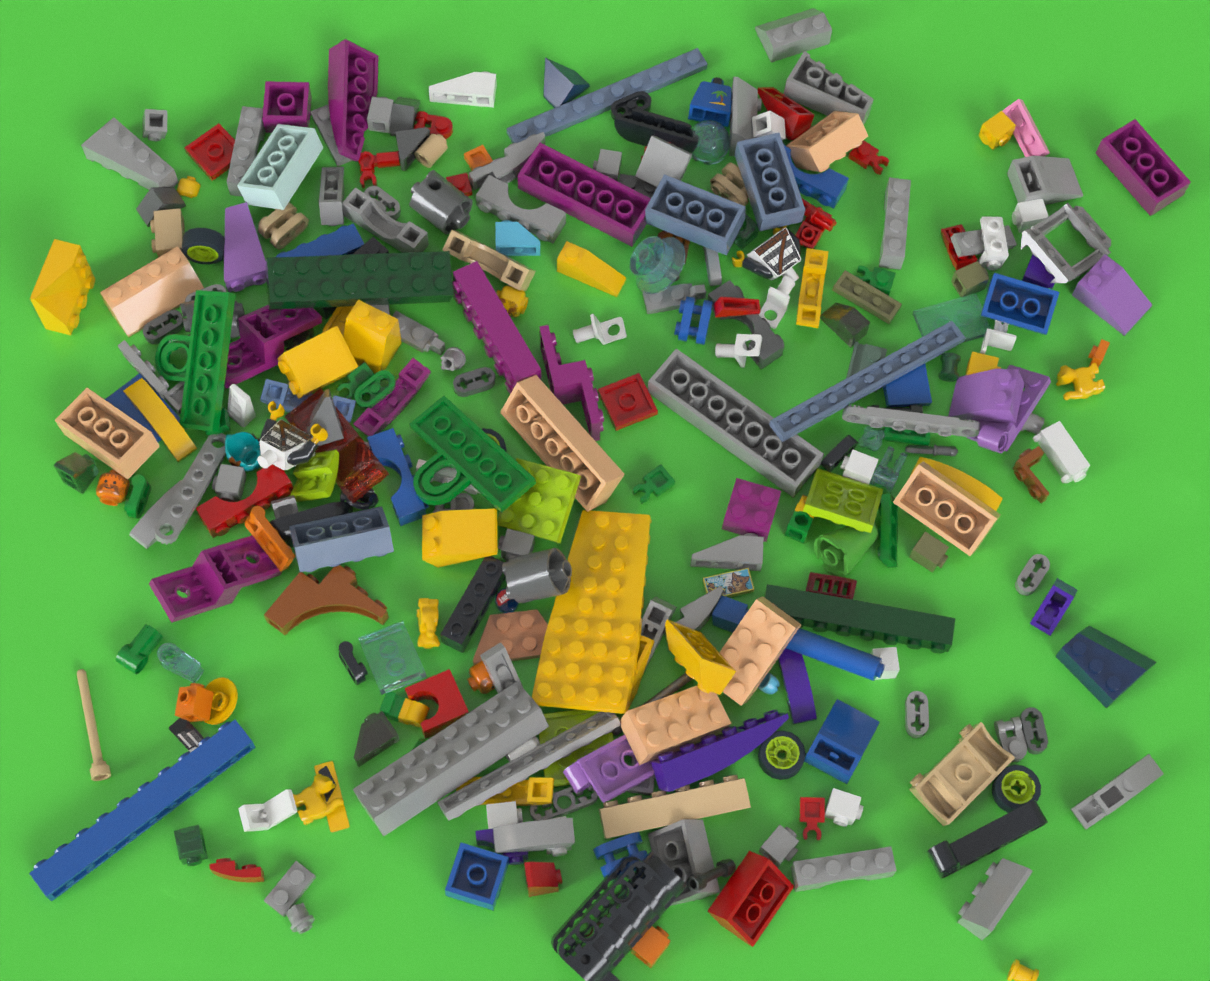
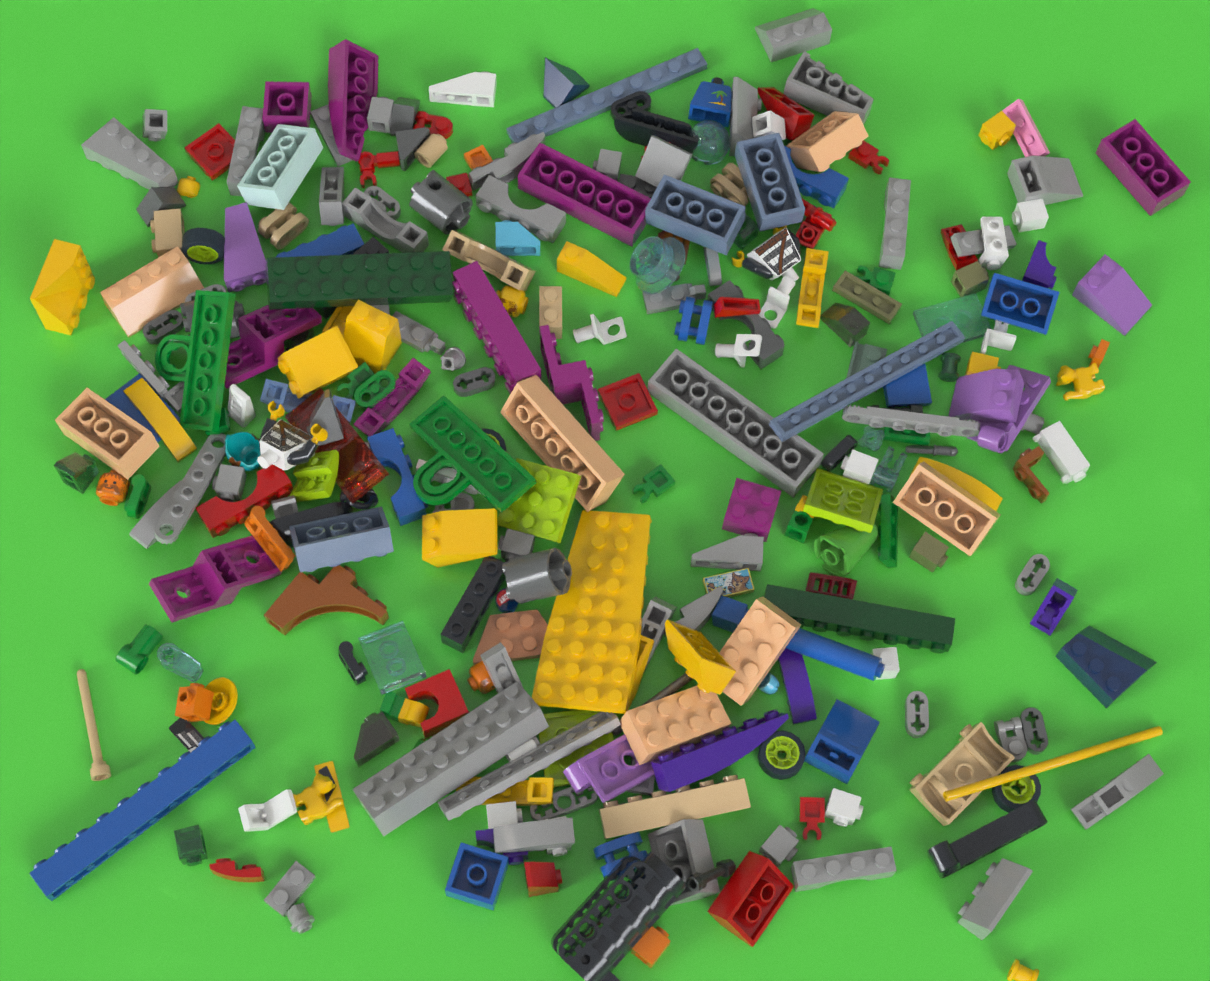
(427, 623): yellow animal -> none
(551, 308): none -> tan brick
(1051, 258): light grey wedge -> none
(1052, 763): none -> yellow piece

